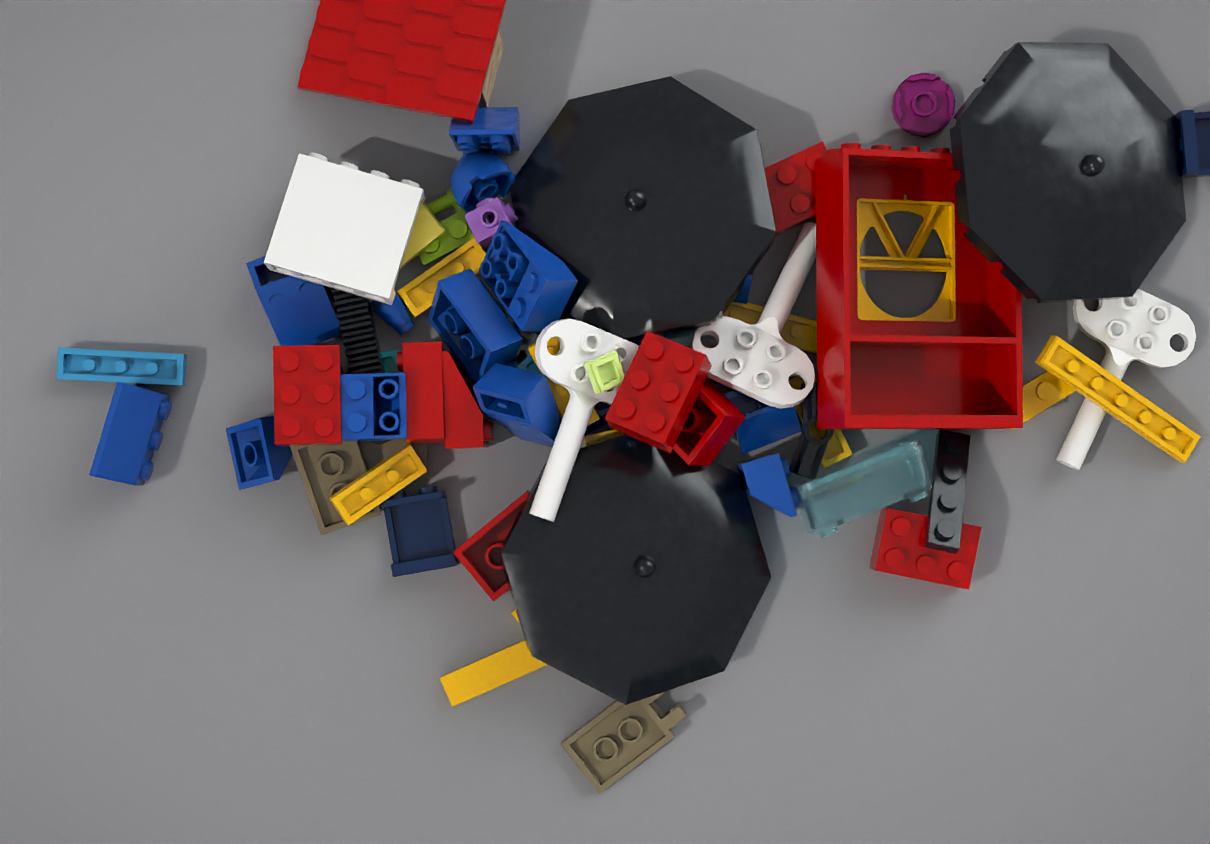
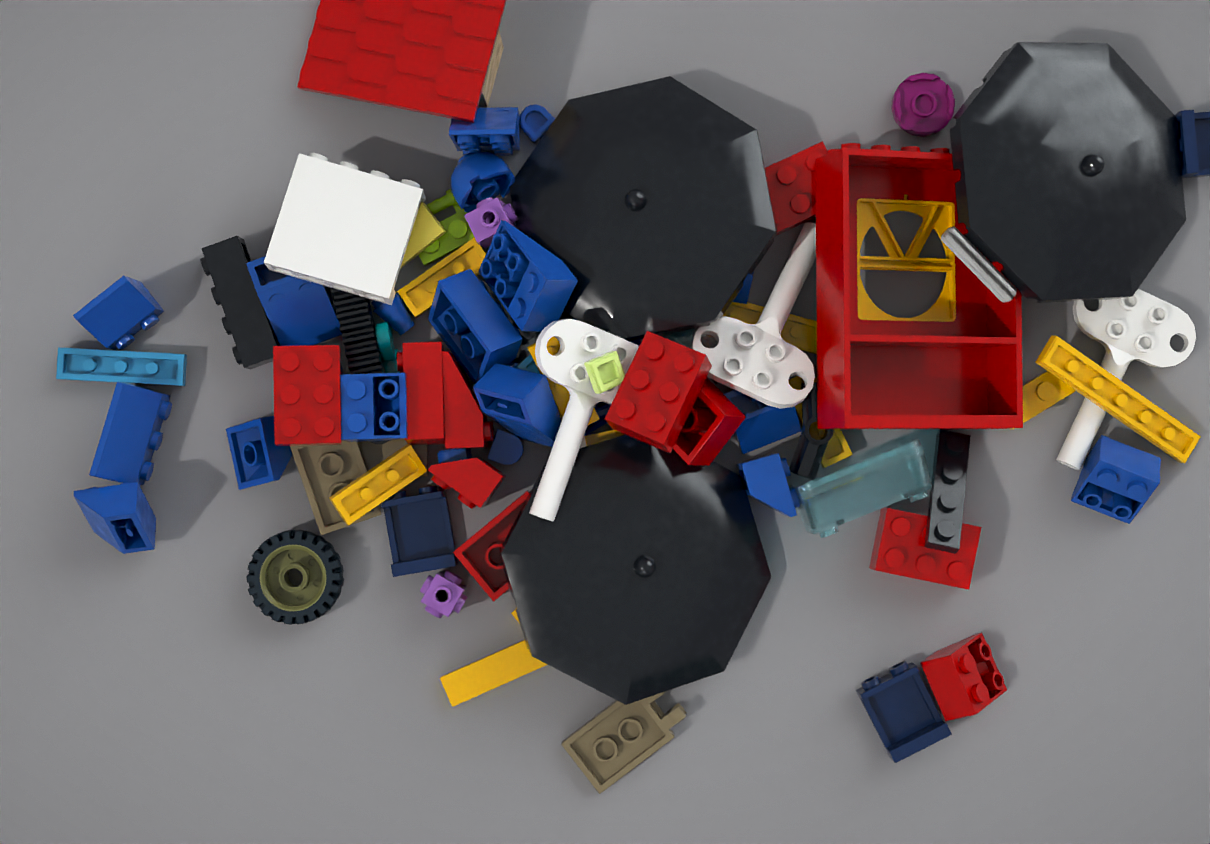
(119, 516): none -> blue slope
(120, 313): none -> blue slope
(242, 307): none -> black brick
(271, 583): none -> wheel
(385, 341): none -> teal tile
(452, 585): none -> medium lavender brick
(454, 455): none -> blue tile
(471, 477): none -> red slope
(506, 448): none -> blue tile
(535, 121): none -> blue tile
(902, 711): none -> dark blue panel
(964, 677): none -> red slope
(978, 264): none -> light grey axle
(1117, 479): none -> blue slope

